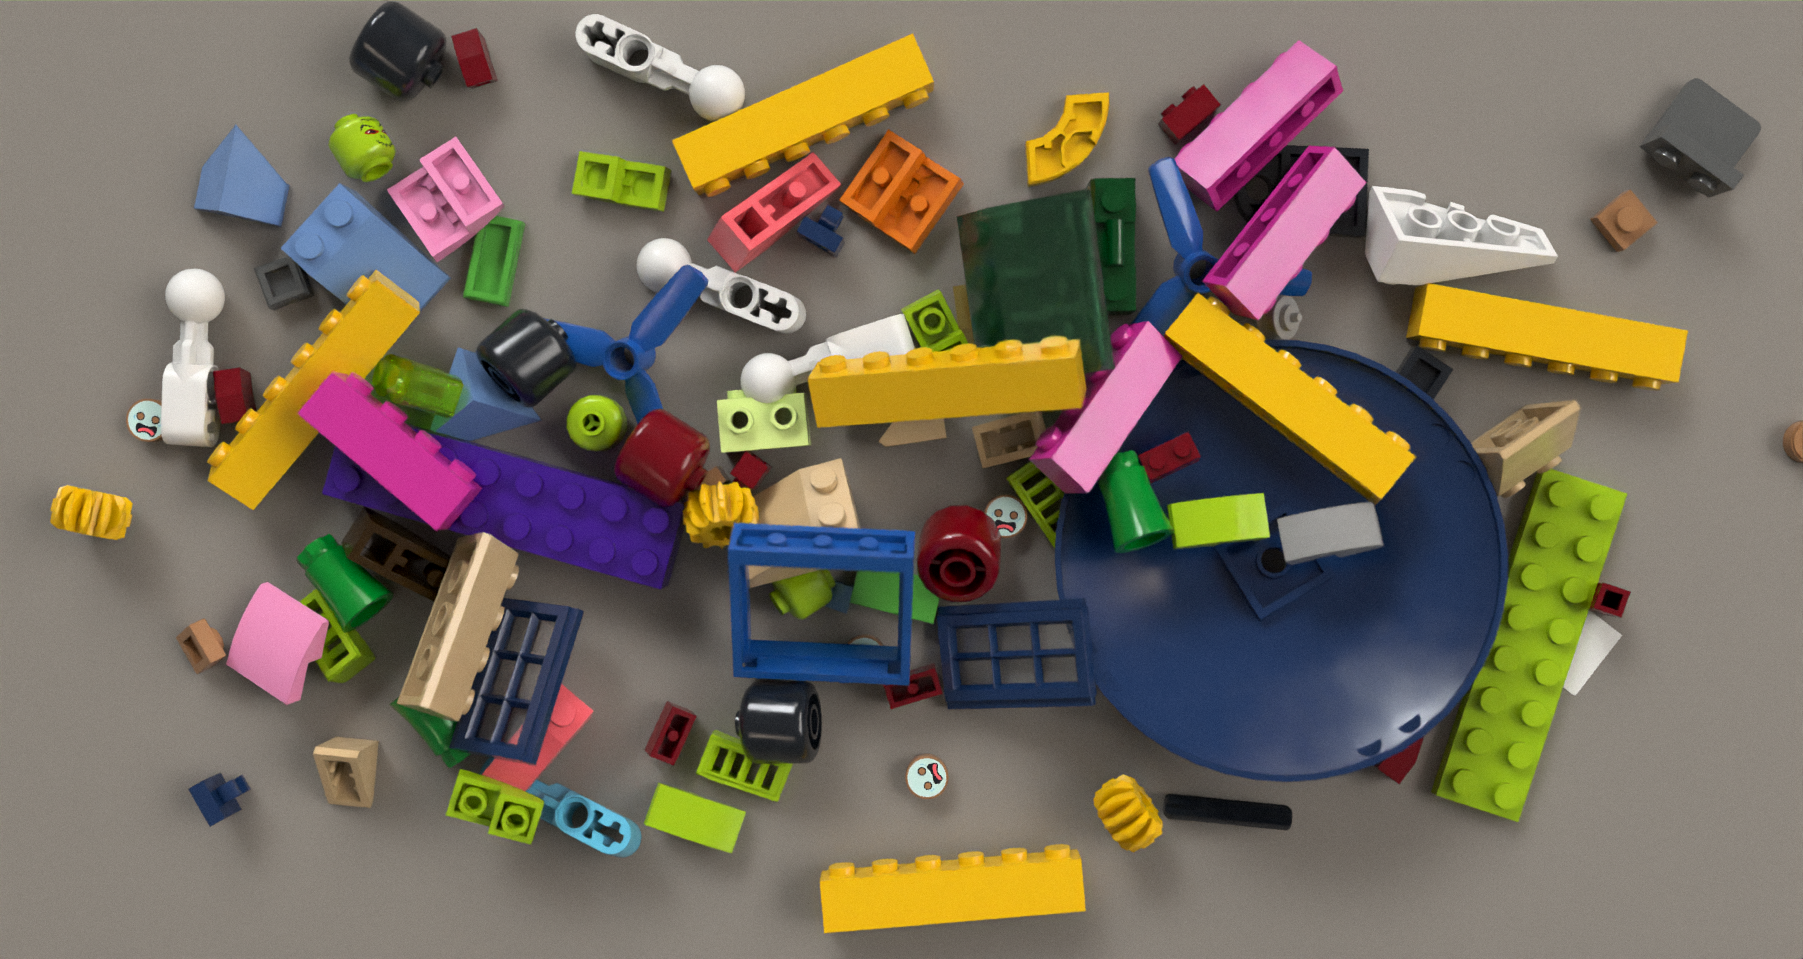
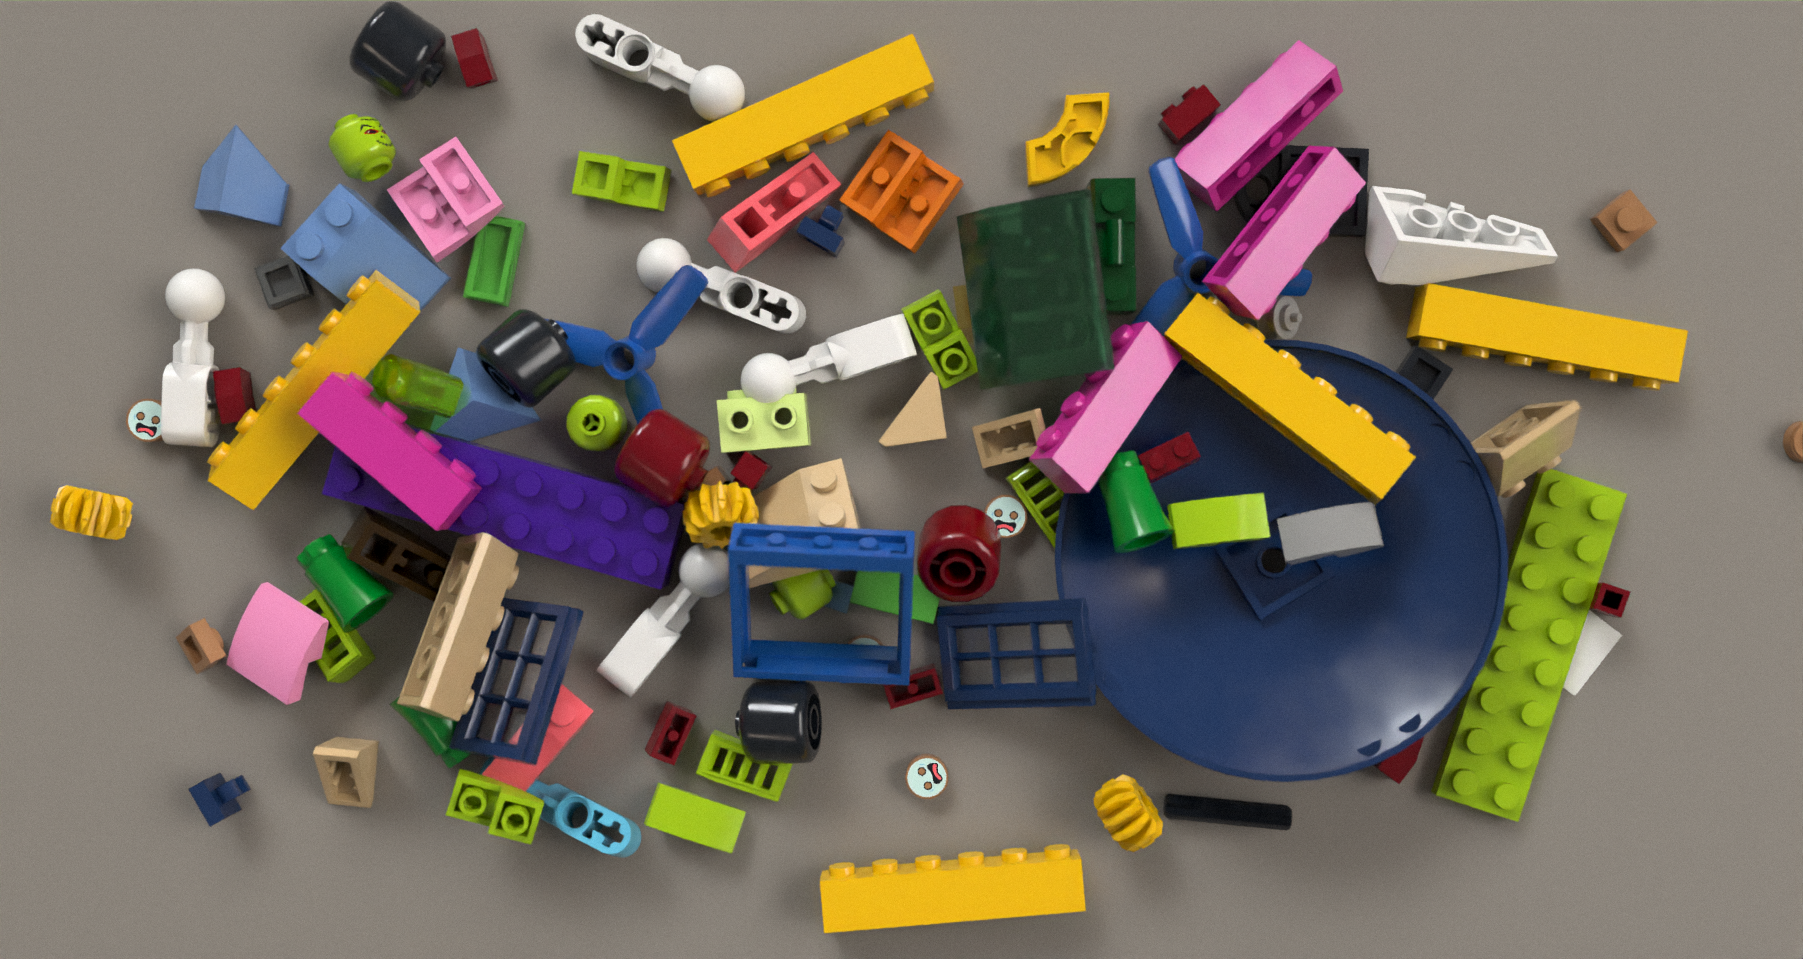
(655, 632): none -> white beam
(948, 383): yellow brick -> none
(1702, 138): dark grey bracket -> none

